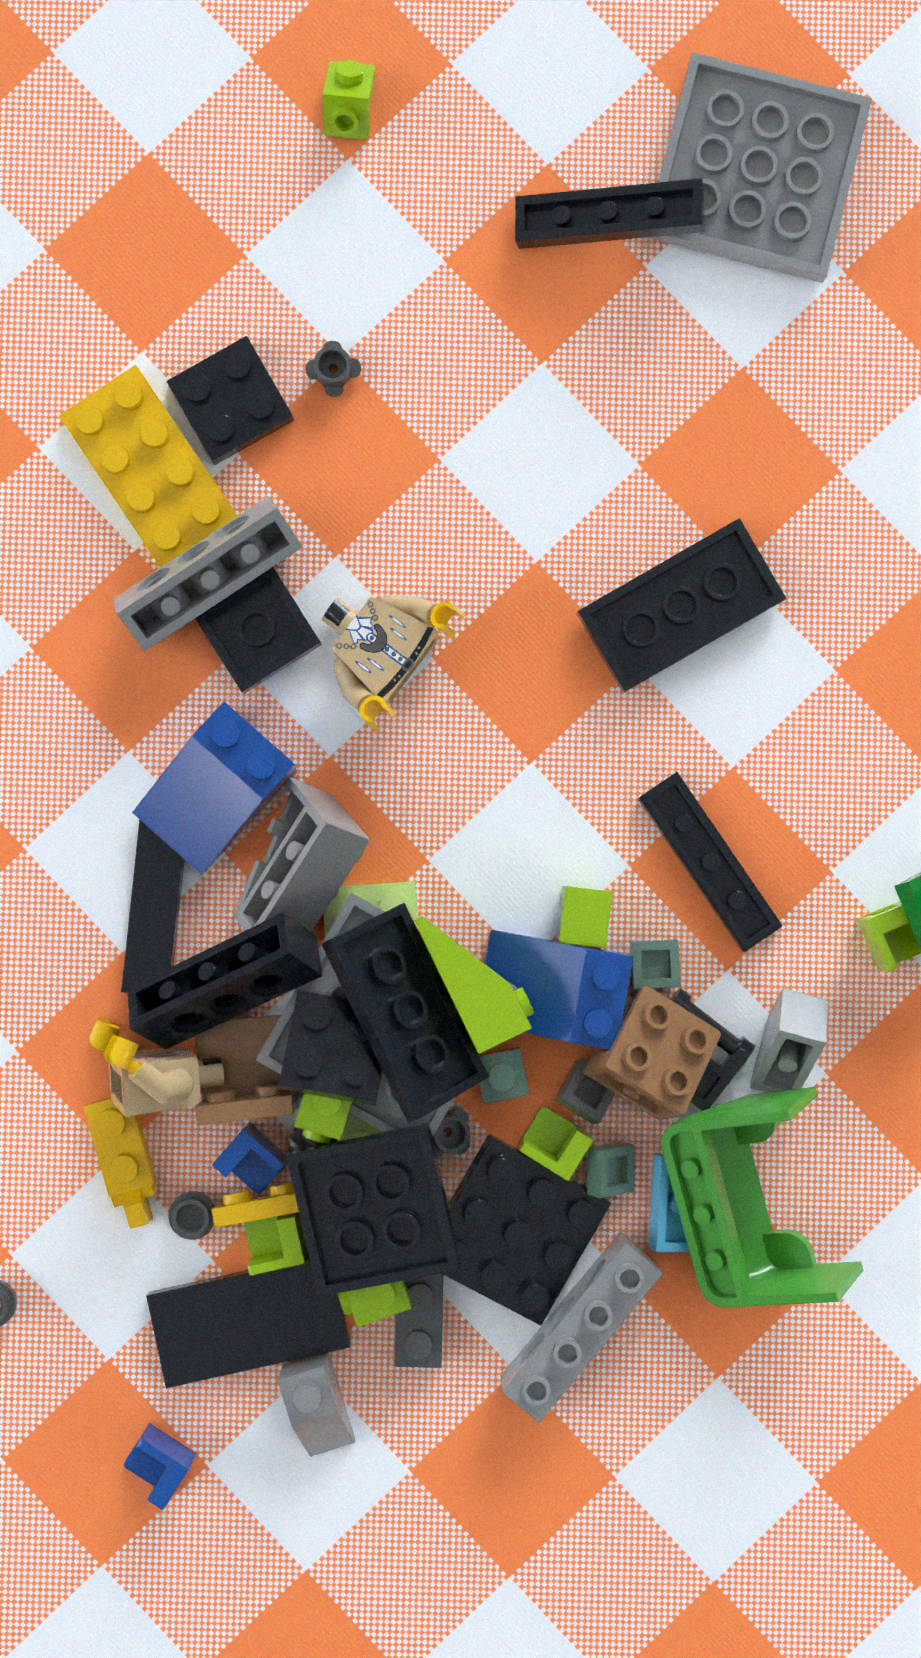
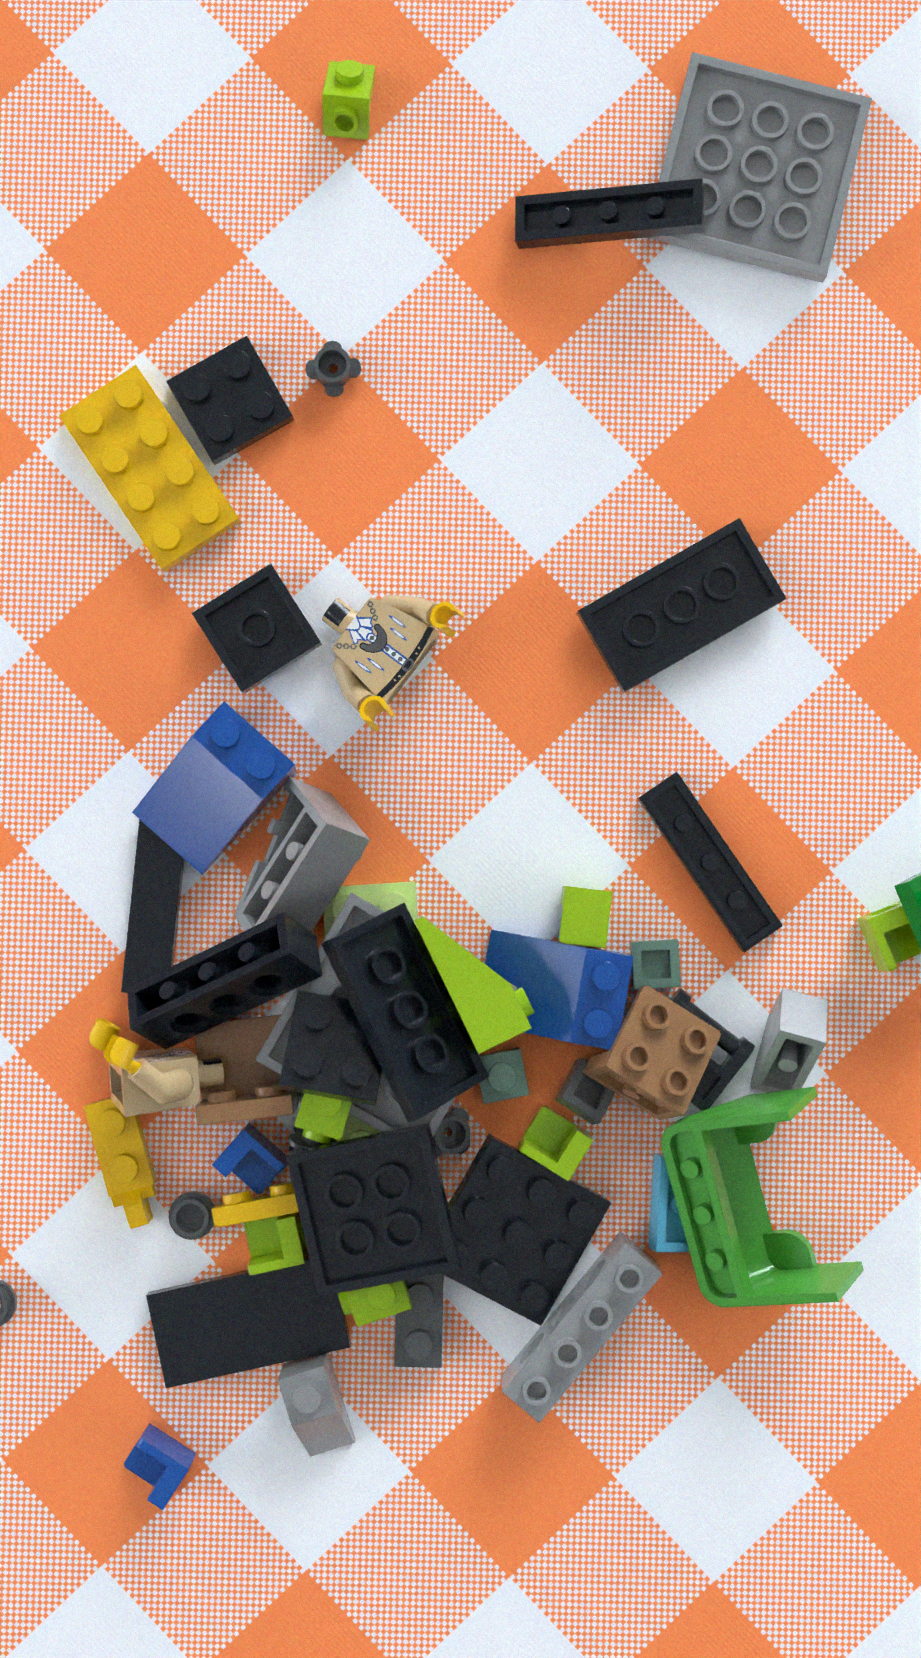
(206, 573): light grey brick -> none
(610, 1169): sand green plate -> none

